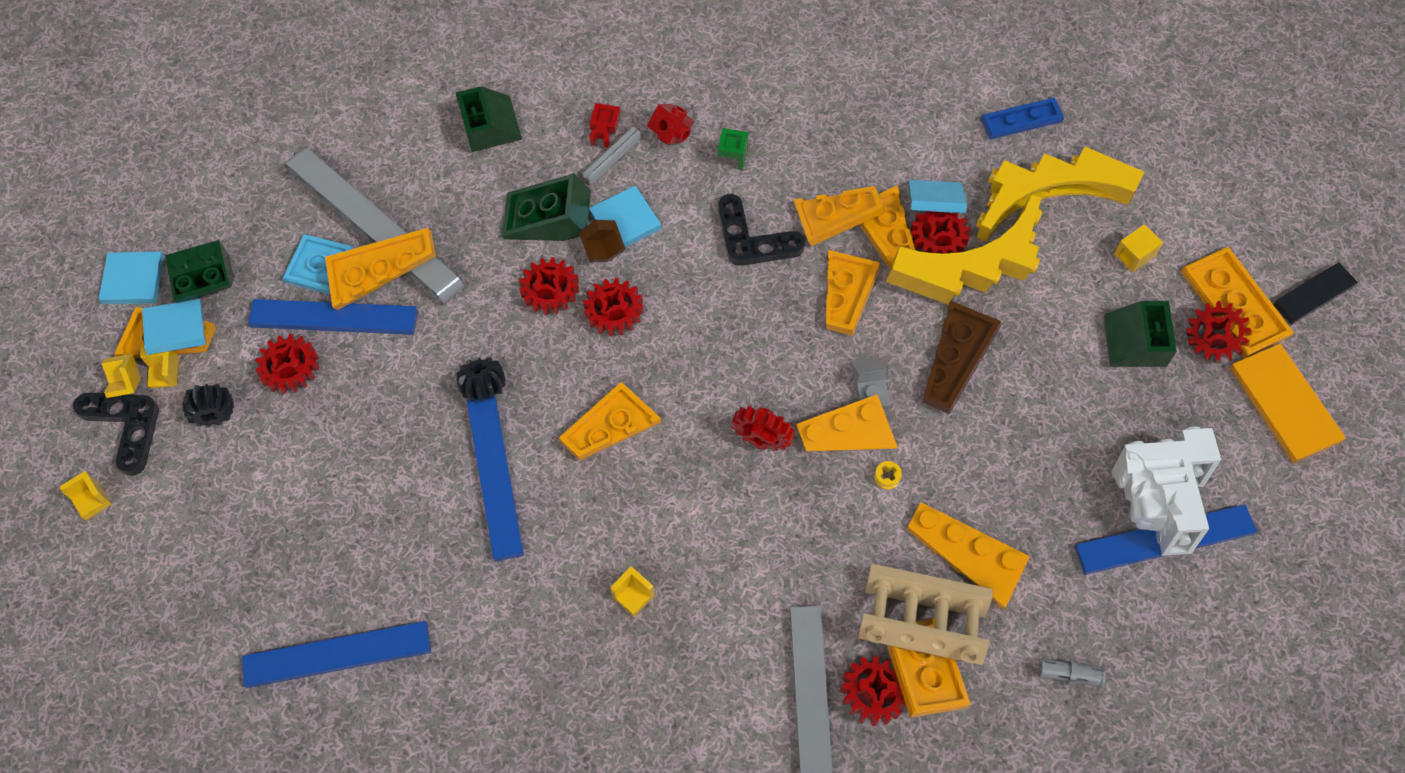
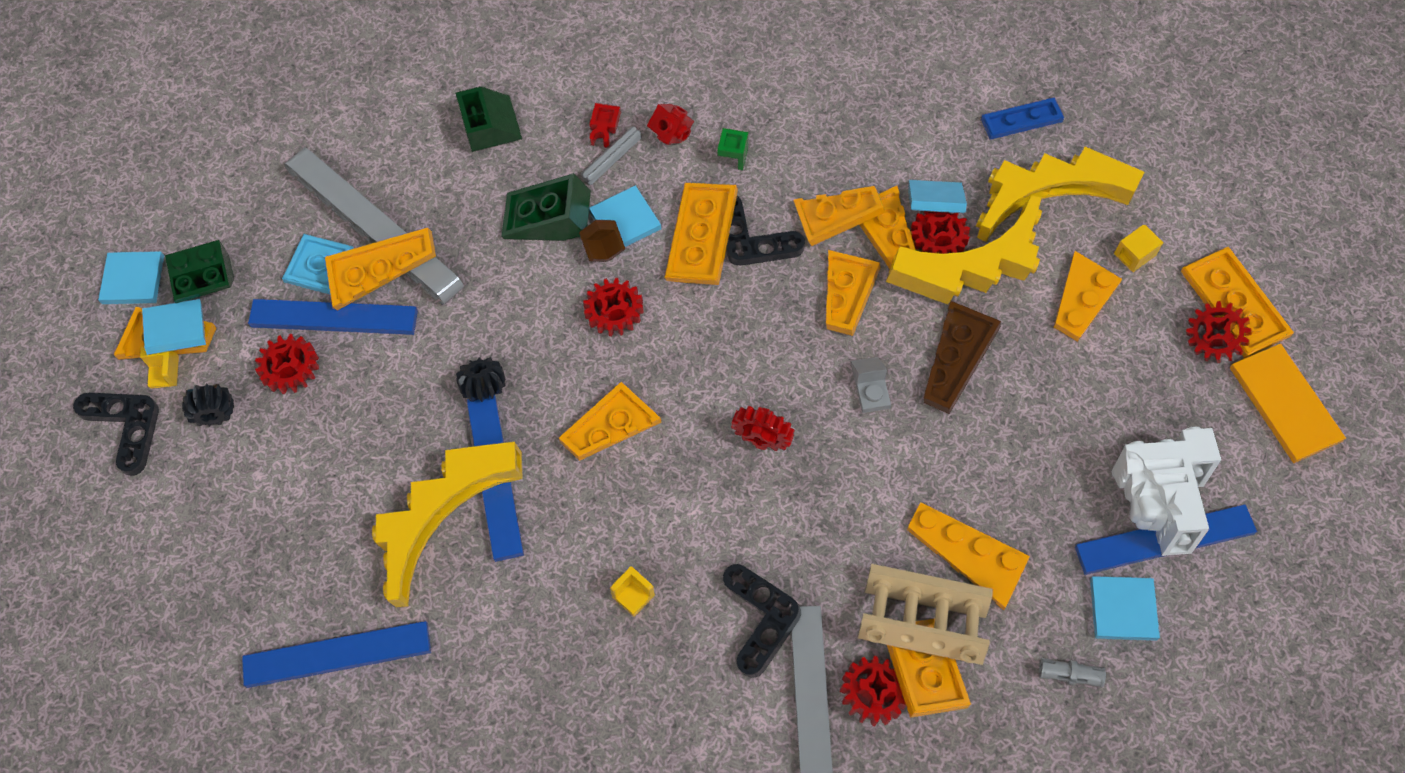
(86, 495): yellow panel -> none
(121, 374): yellow panel -> none
(431, 501): none -> yellow arch
(544, 295): red gear -> none
(701, 233): none -> light orange tile
(771, 620): none -> black beam
(848, 428): light orange wing -> none
(886, 483): yellow bush -> none
(1084, 295): none -> light orange wing
(1124, 608): none -> medium azure tile
(1140, 335): dark green slope -> none
(1315, 293): black tile -> none

